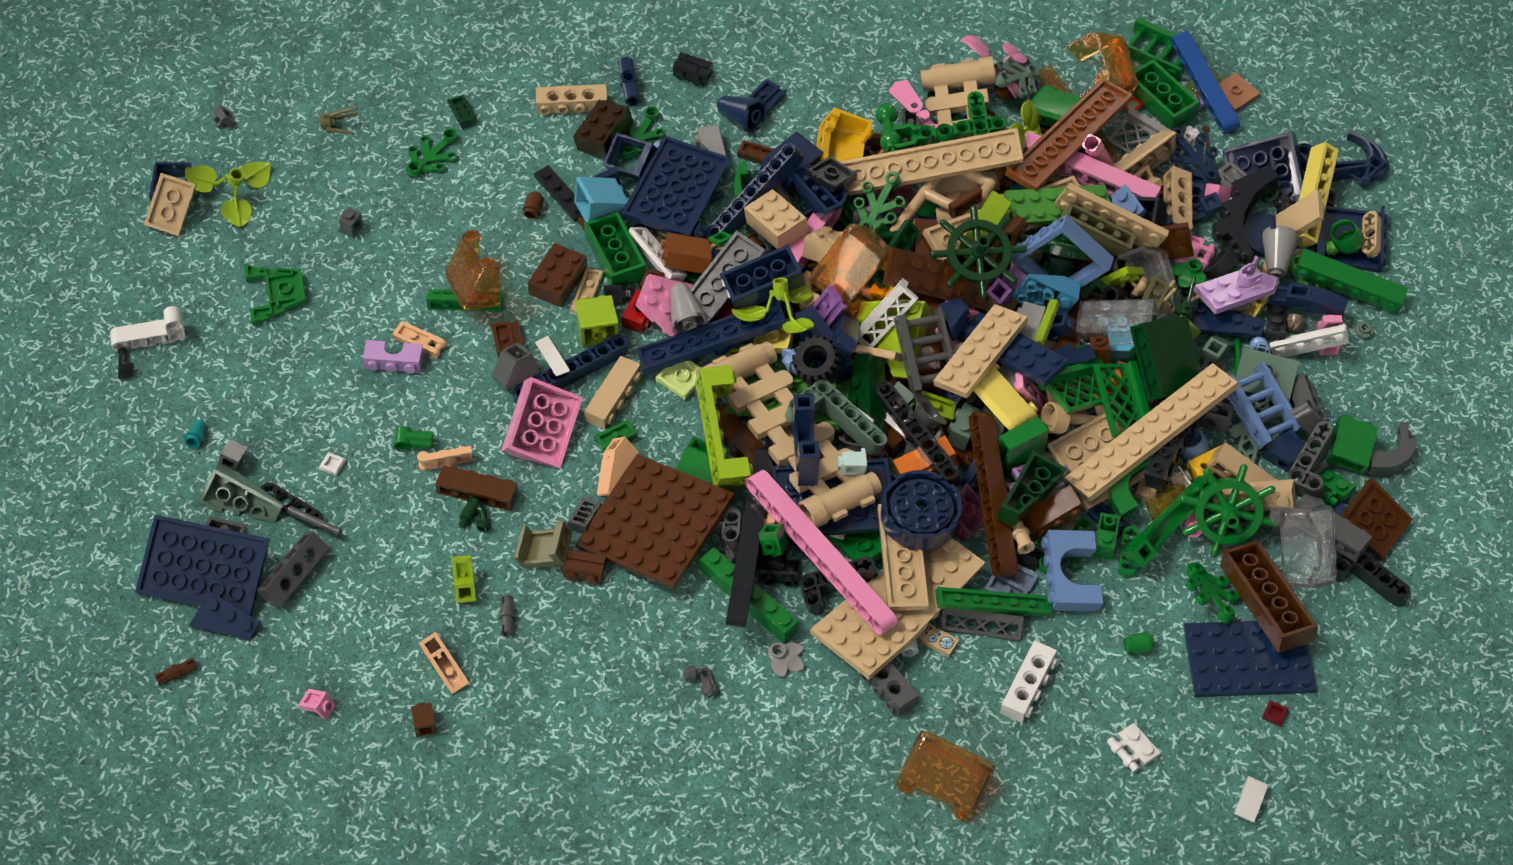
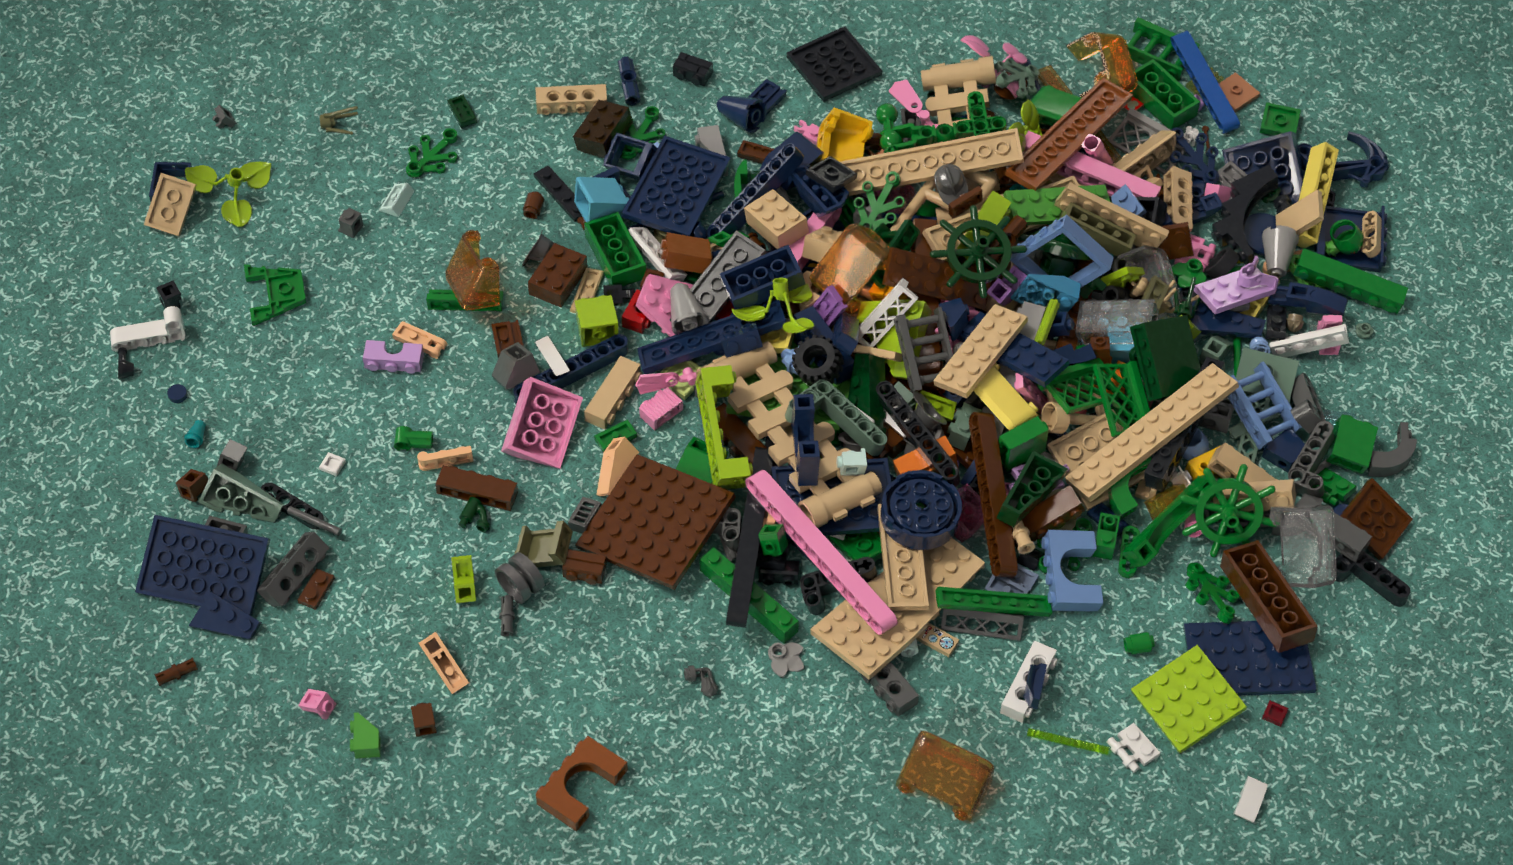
(169, 295): none -> black brick
(177, 393): none -> dark blue tile
(192, 484): none -> reddish brown brick
(316, 589): none -> reddish brown plate
(366, 738): none -> bright green slope
(397, 199): none -> light aqua slope
(519, 577): none -> flat silver wheel
(539, 249): none -> dark grey piece
(588, 756): none -> dark orange arch
(658, 381): none -> bright pink piece
(660, 408): none -> bright pink brick
(740, 340): none -> dark blue brick
(809, 132): none -> bright pink plate
(834, 63): none -> black plate
(950, 182): none -> dark grey piece
(1034, 685): none -> dark blue slope
(1068, 741): none -> clear neon green bar
(1188, 699): none -> lime plate
(1279, 119): none -> green plate

